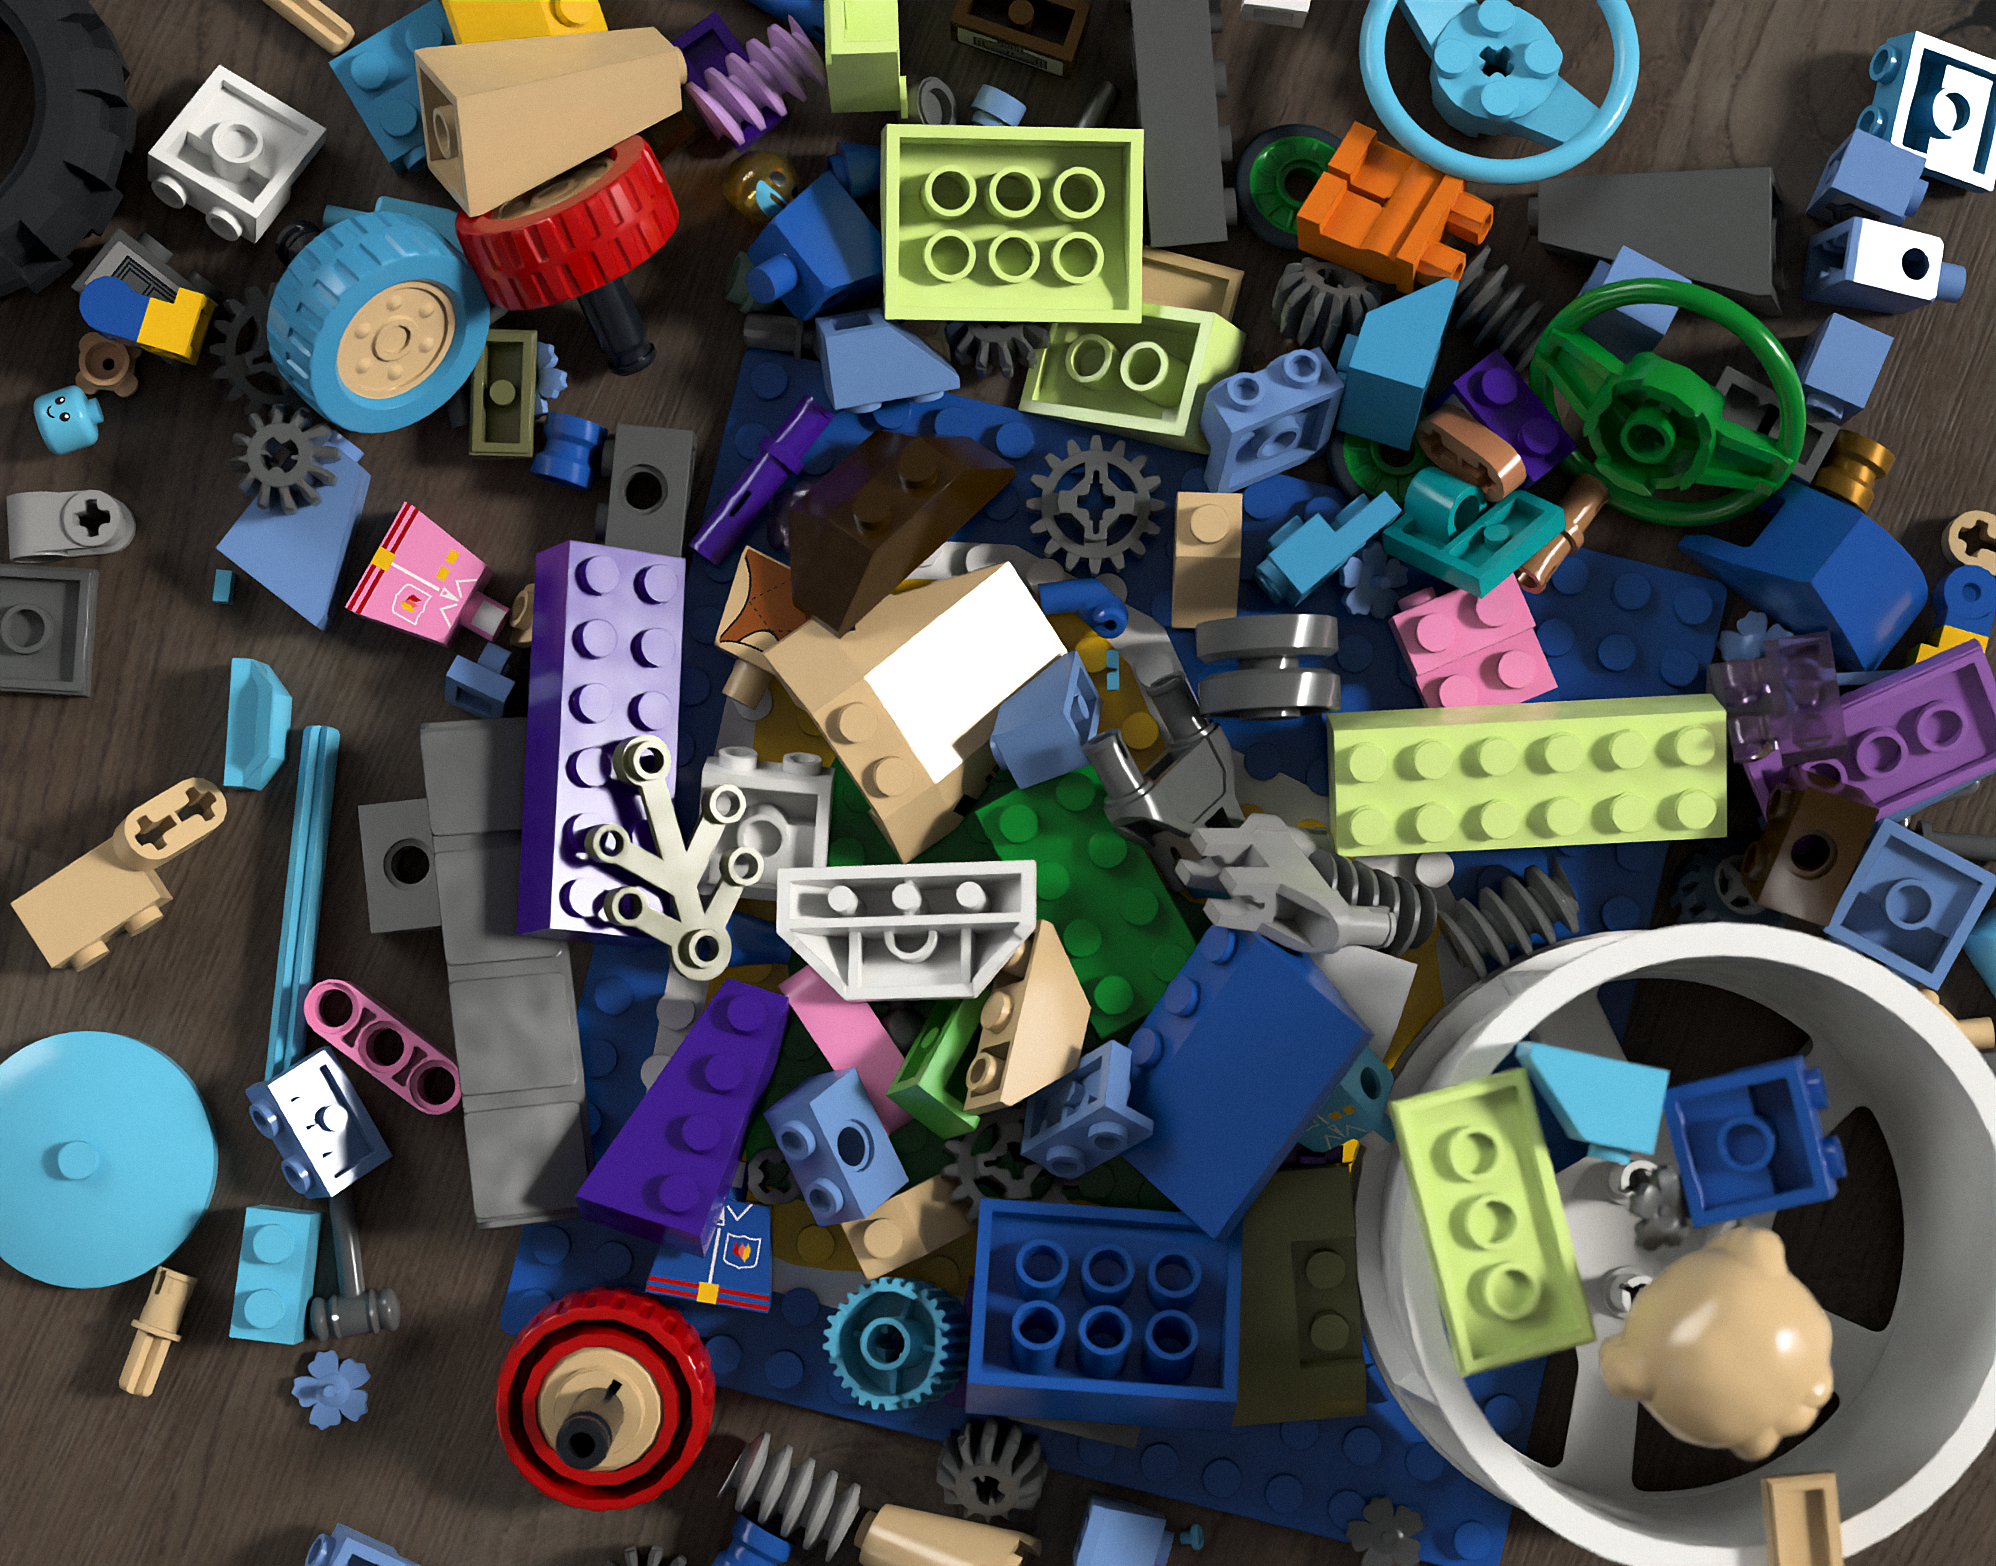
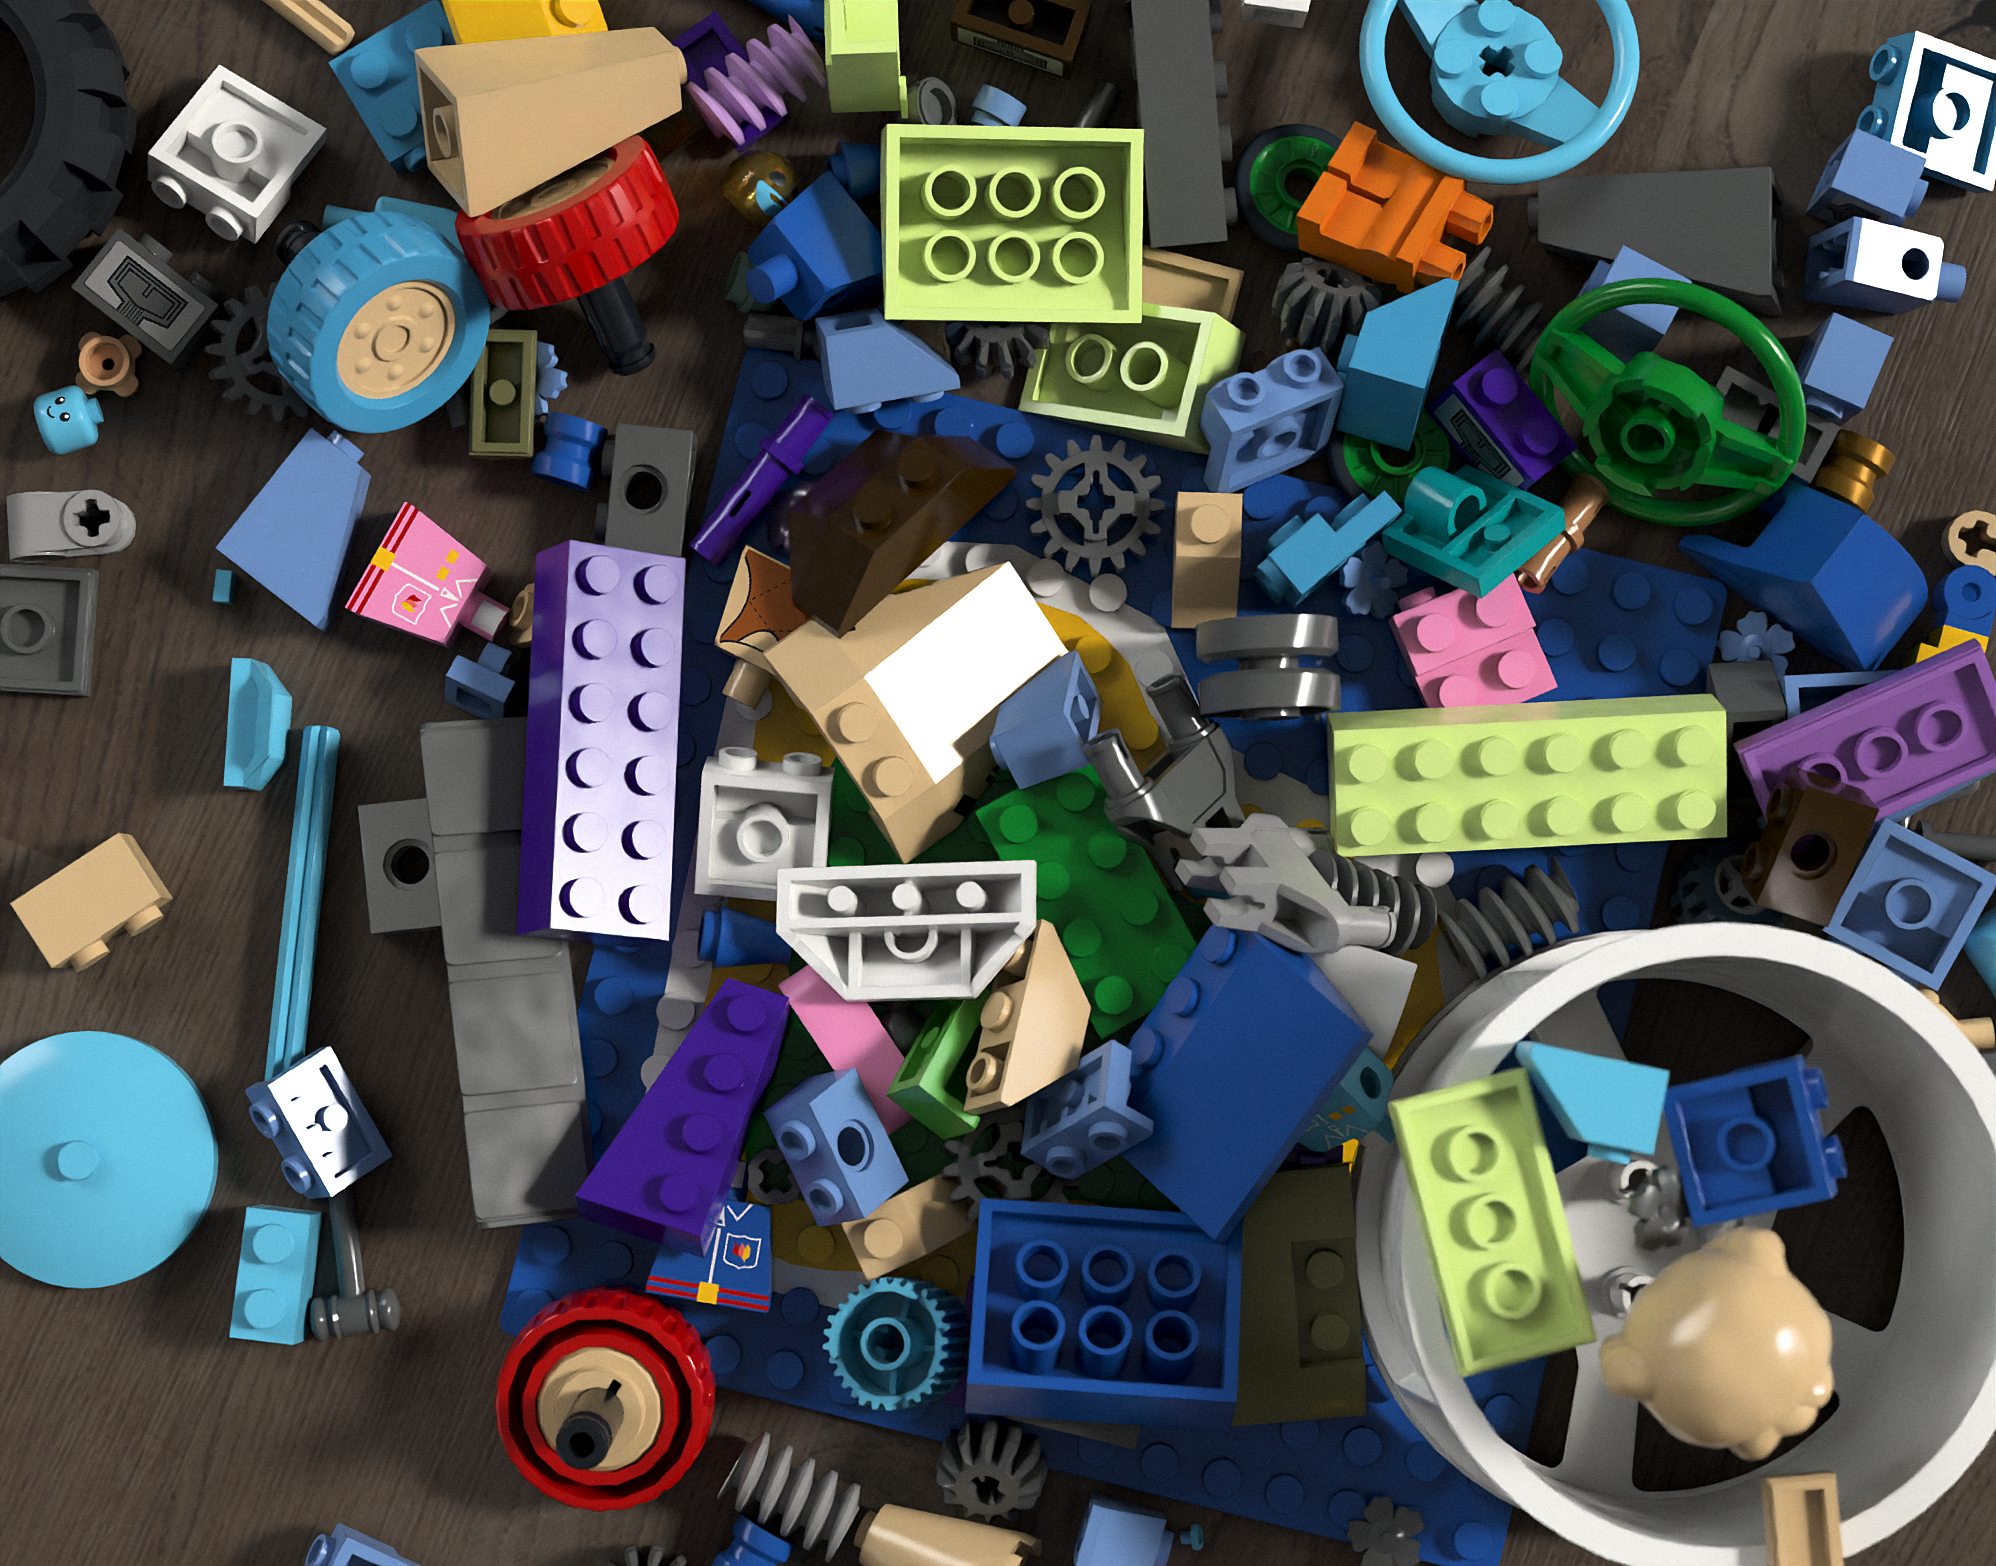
(146, 322): leg -> none
(156, 1330): tan axle -> none
(162, 813): tan beam -> none
(294, 436): dark grey gear -> none
(333, 1389): medium blue plant -> none
(358, 1037): bright pink beam -> none
(678, 866): plant -> none
(1089, 600): blue arm -> none
(1112, 663): medium azure piece -> none
(1471, 452): nougat beam -> none
(1804, 697): clear purple plate -> none

